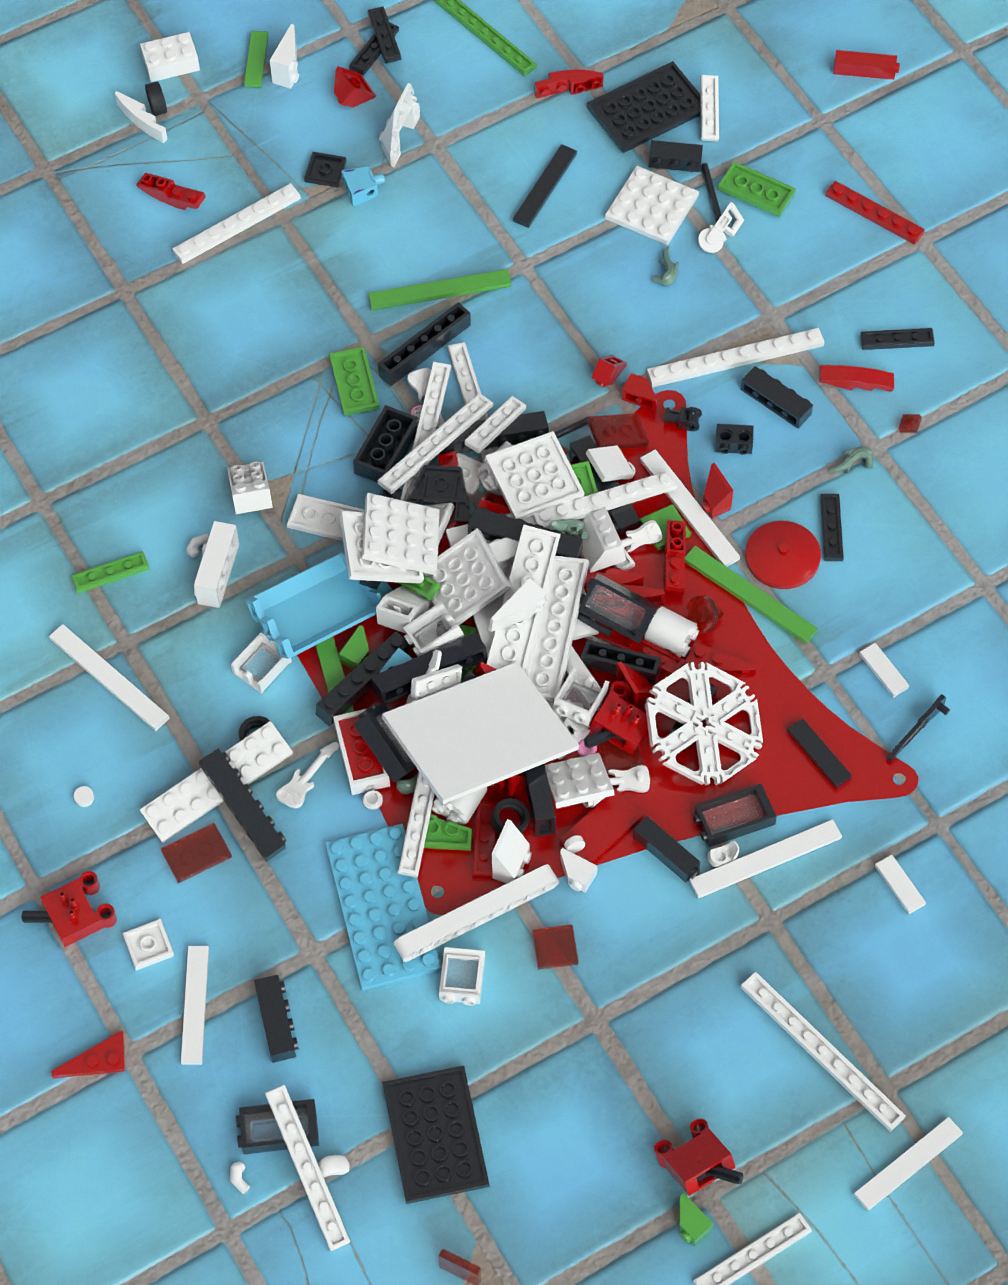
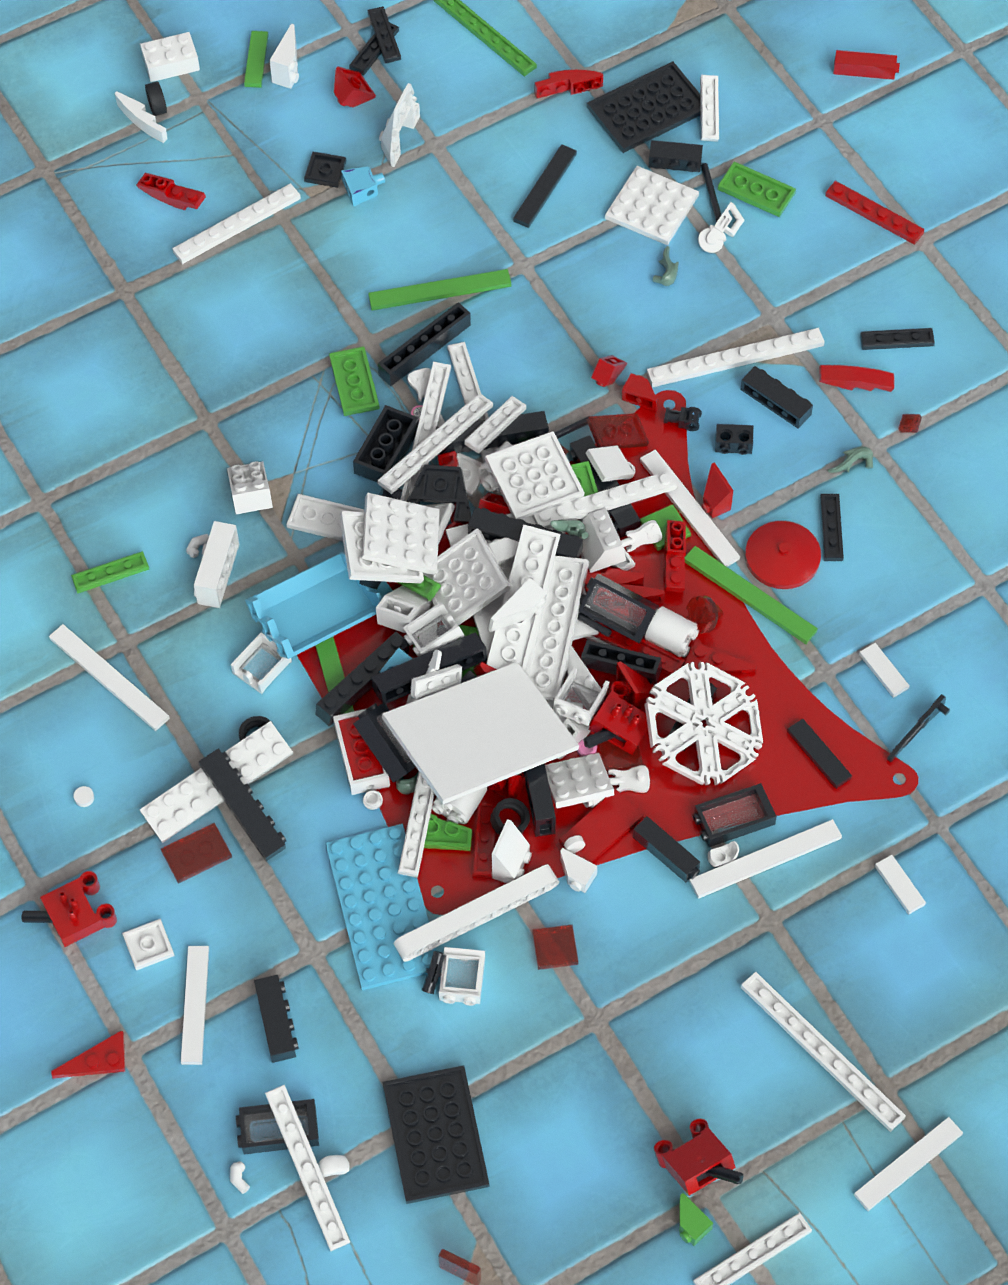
(294, 792): white piece -> none
(355, 650): bright green slope -> none
(433, 972): none -> black pin

